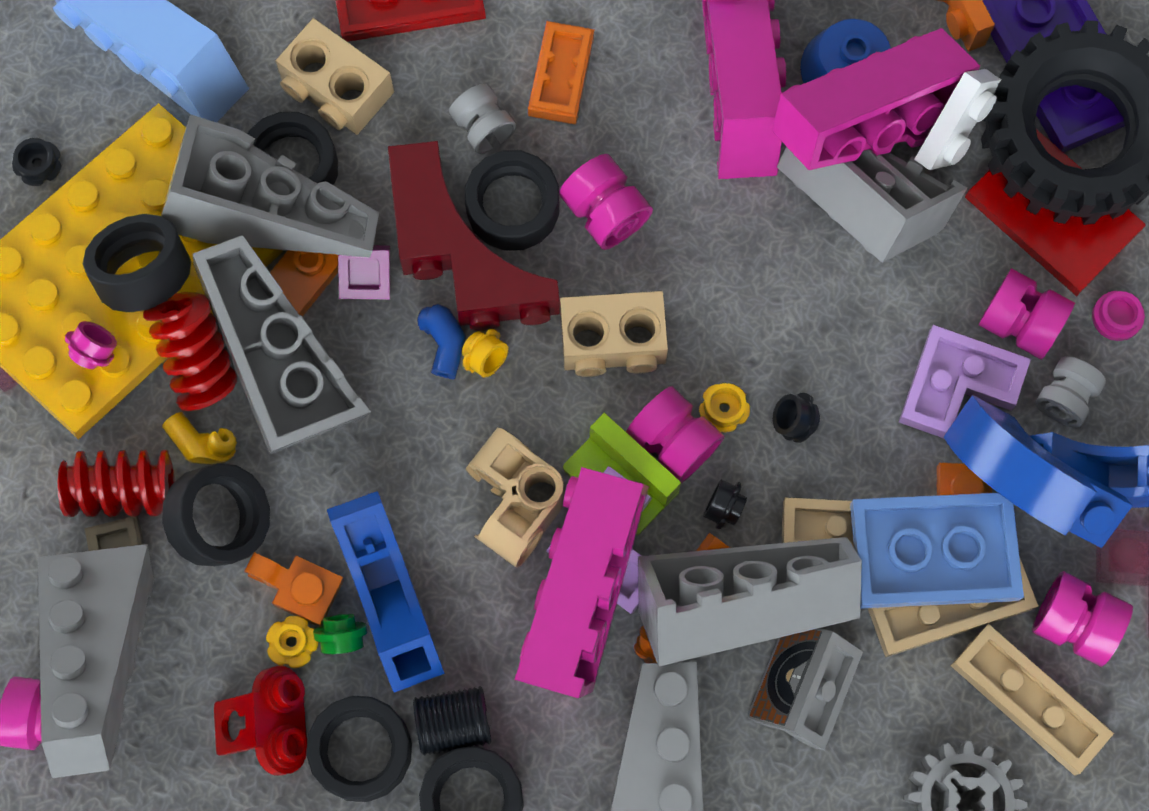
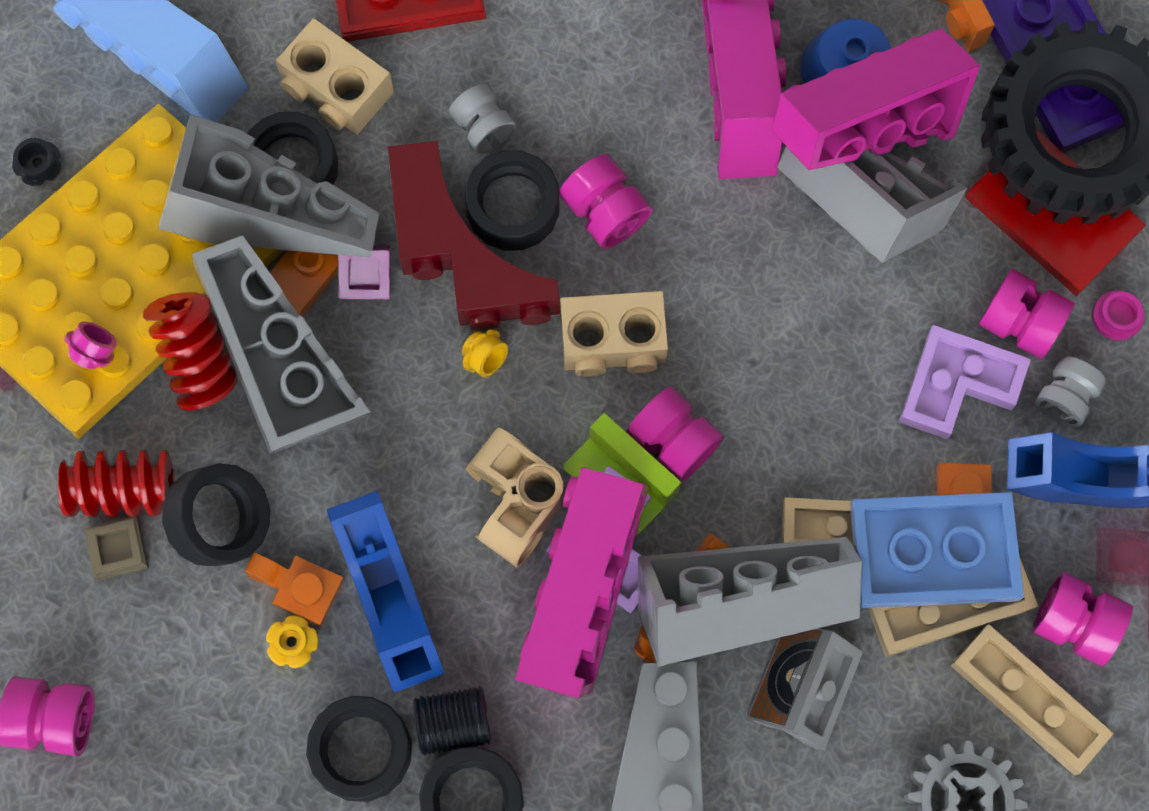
(87, 642): light grey wedge -> none
(147, 285): black tyre -> none
(200, 447): yellow arm -> none
(272, 721): red bracket -> none
(340, 634): green plate -> none
(448, 335): blue arm -> none
(561, 72): orange plate -> none
(725, 394): yellow plate -> none
(725, 504): black plate -> none
(796, 417): black plate -> none
(967, 105): white plate -> none
(1031, 477): blue arch -> none

